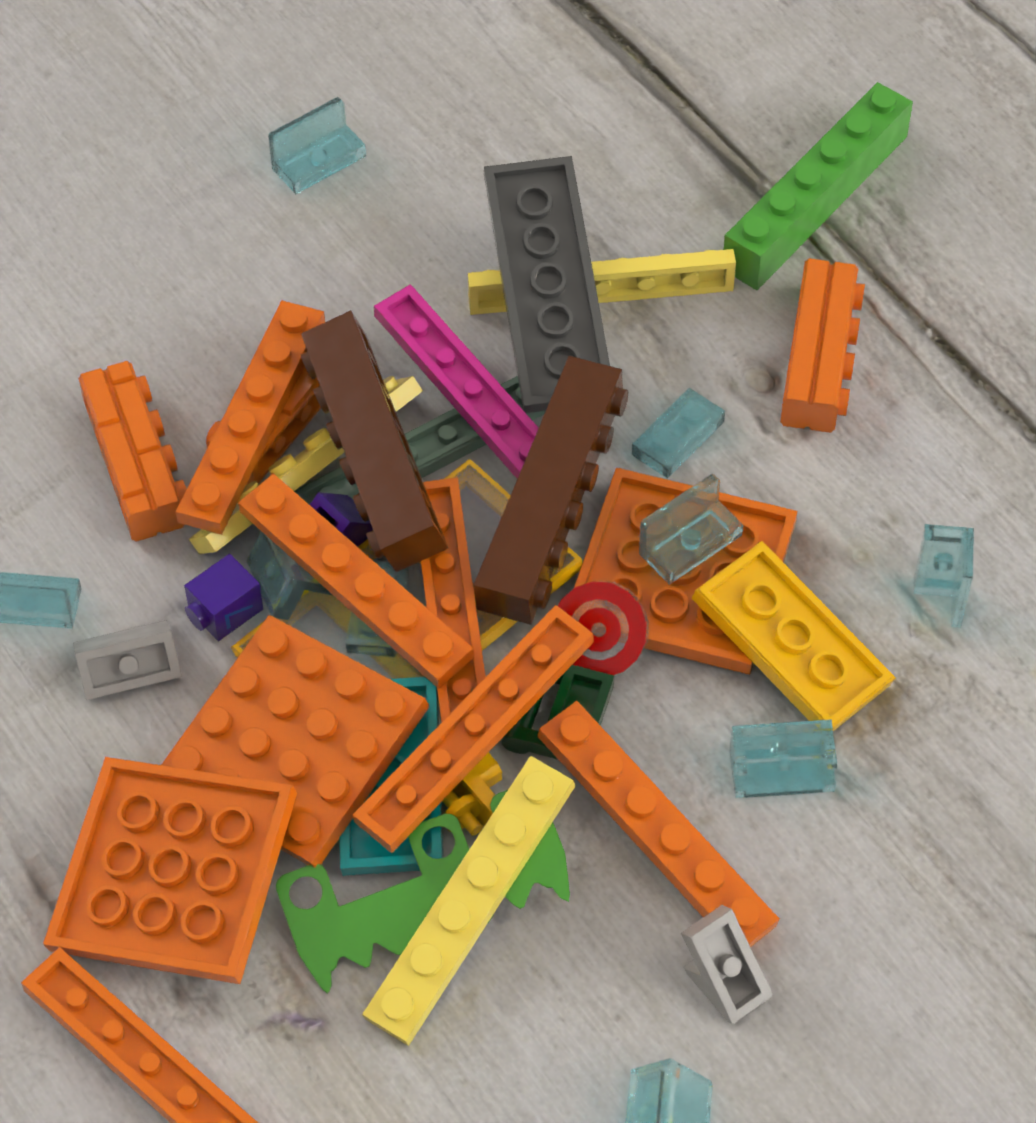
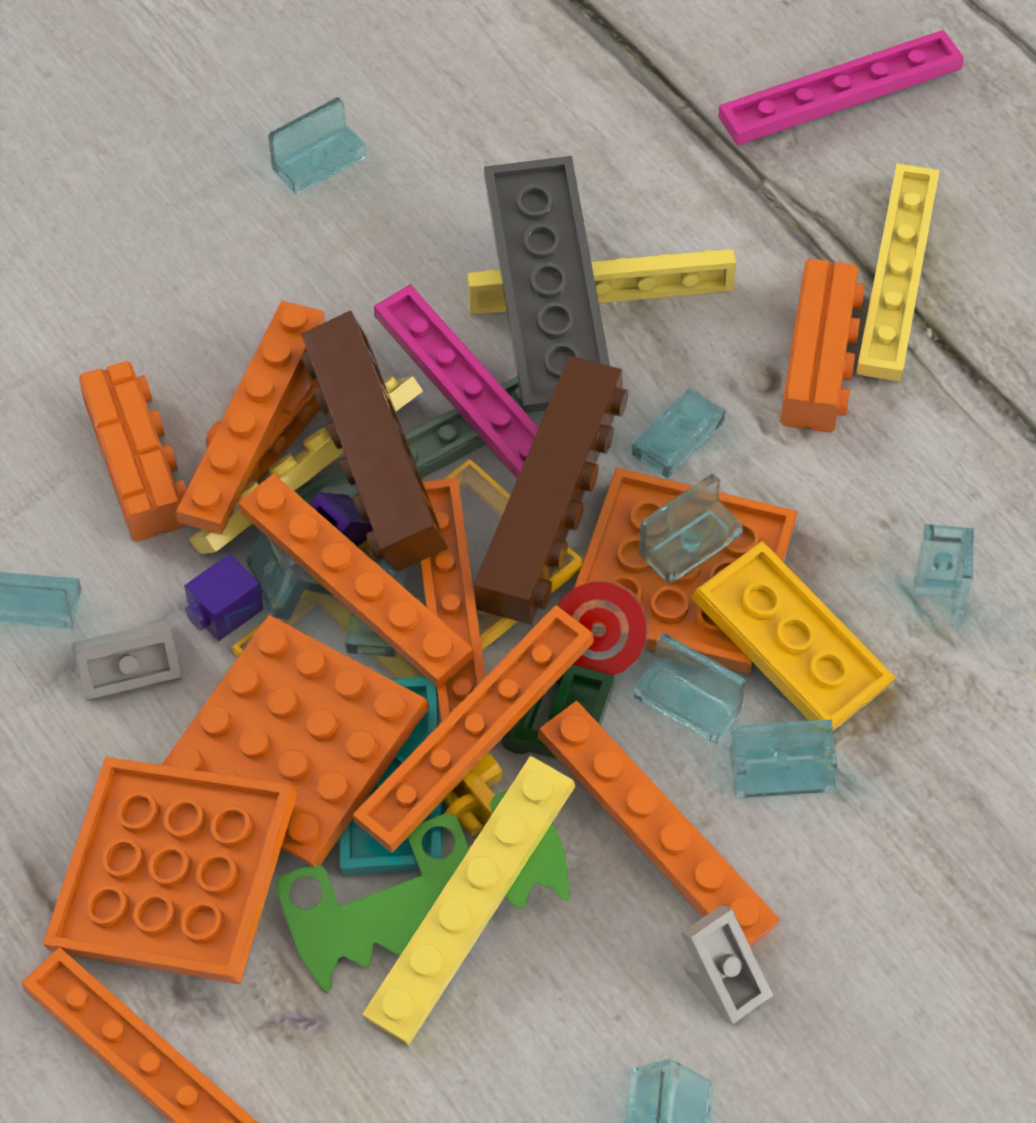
(691, 689): none -> clear light blue panel
(818, 184): bright green brick -> none
(840, 87): none -> dark pink plate
(898, 273): none -> light yellow plate

